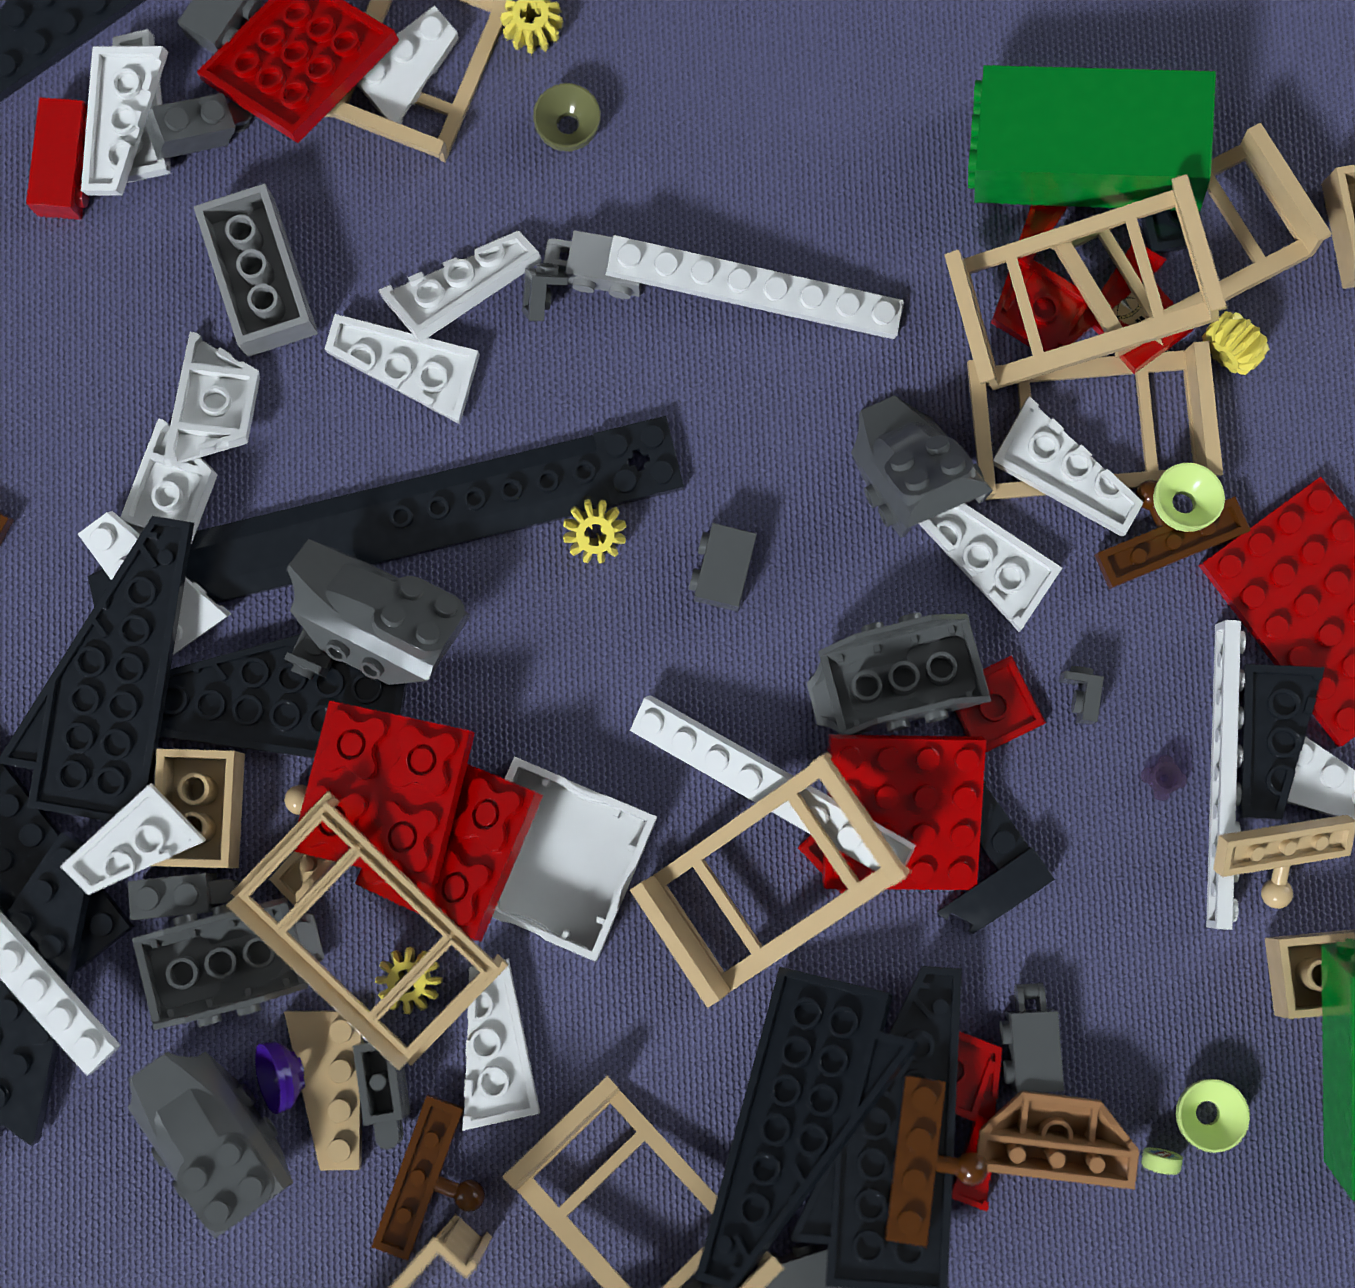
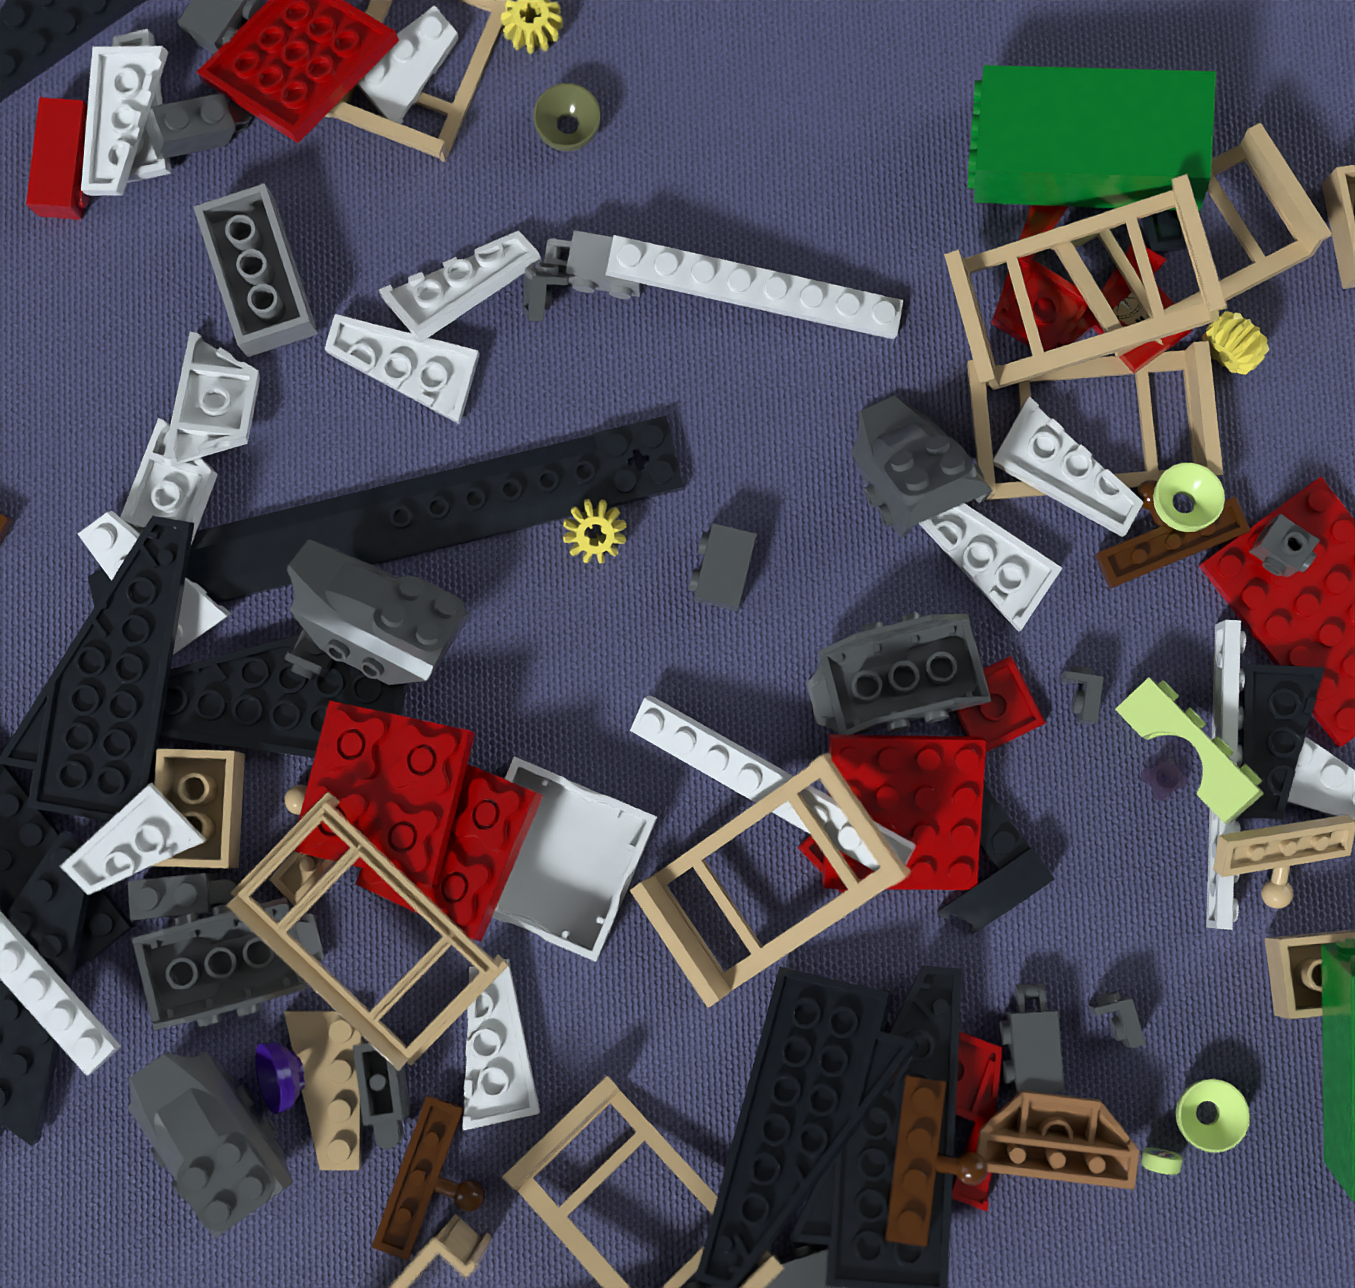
(421, 986): light yellow gear -> none
(1125, 1023): none -> dark grey bracket
(1224, 785): none -> yellowish green arch
(1284, 547): none -> dark grey brick

